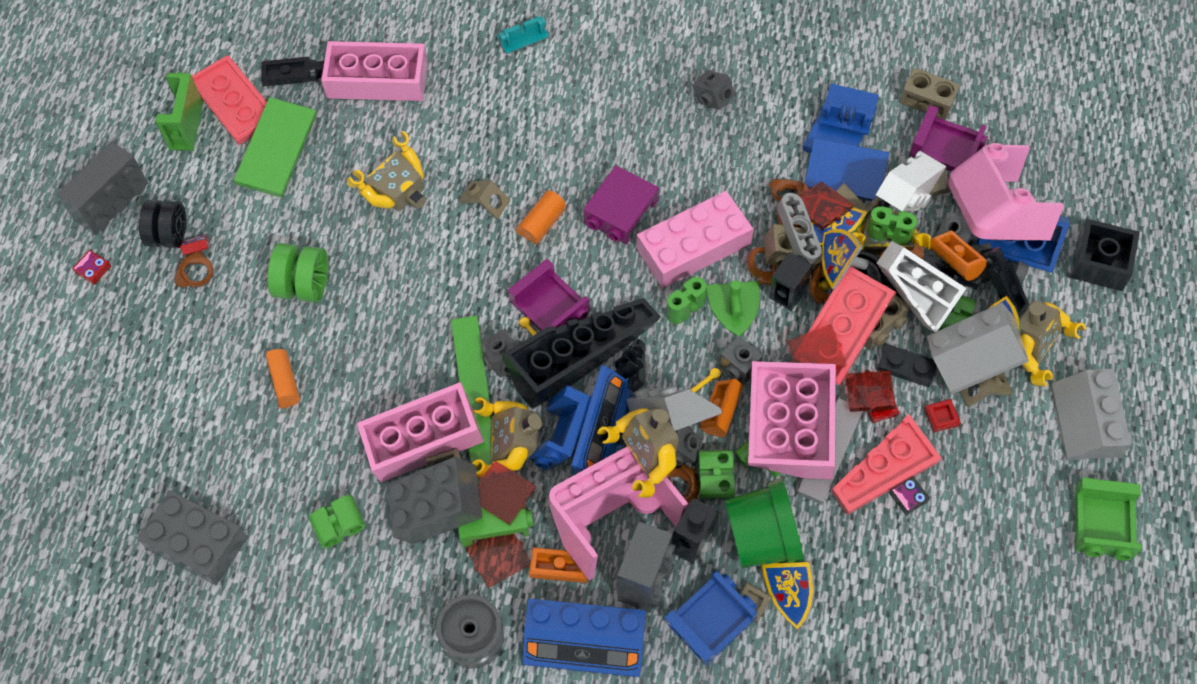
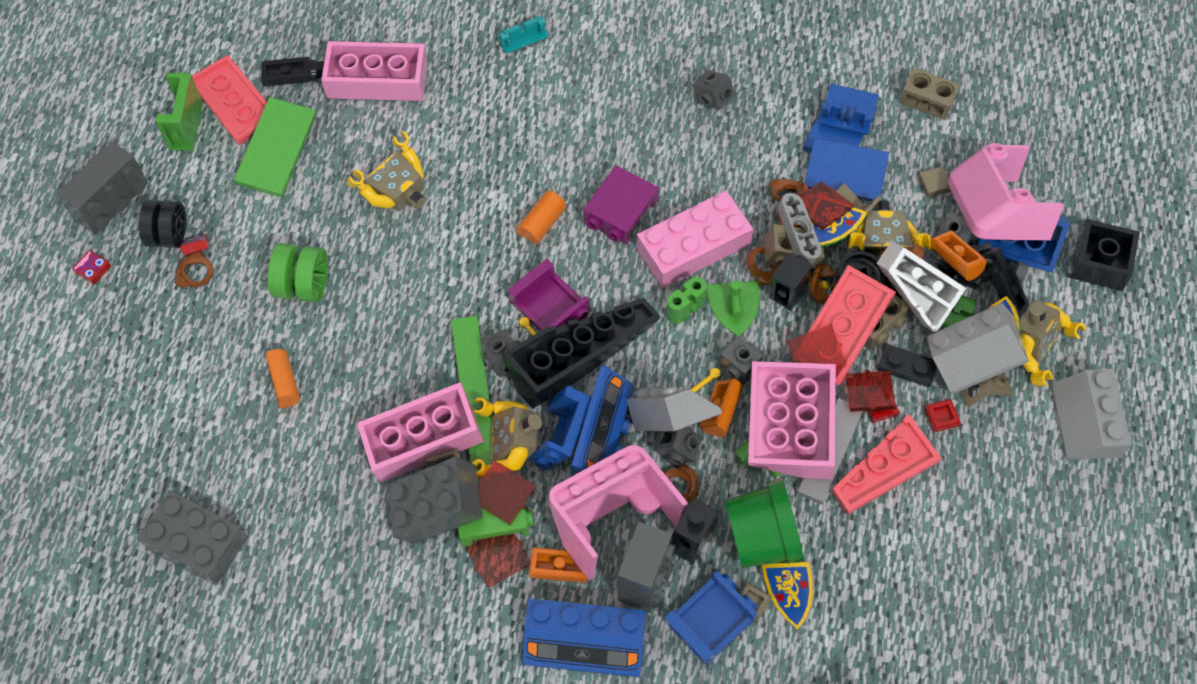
(336, 521): bright green piece -> none
(481, 193): dark tan bracket -> none
(484, 621): dark grey wheel -> none
(632, 366): black piece -> none
(651, 443): torso -> none
(716, 474): bright green piece -> none
(839, 253): shield -> none
(891, 225): bright green piece -> none
(909, 495): tile -> none
(910, 185): white wedge -> none
(946, 141): magenta panel -> none
(1106, 518): bright green panel -> none

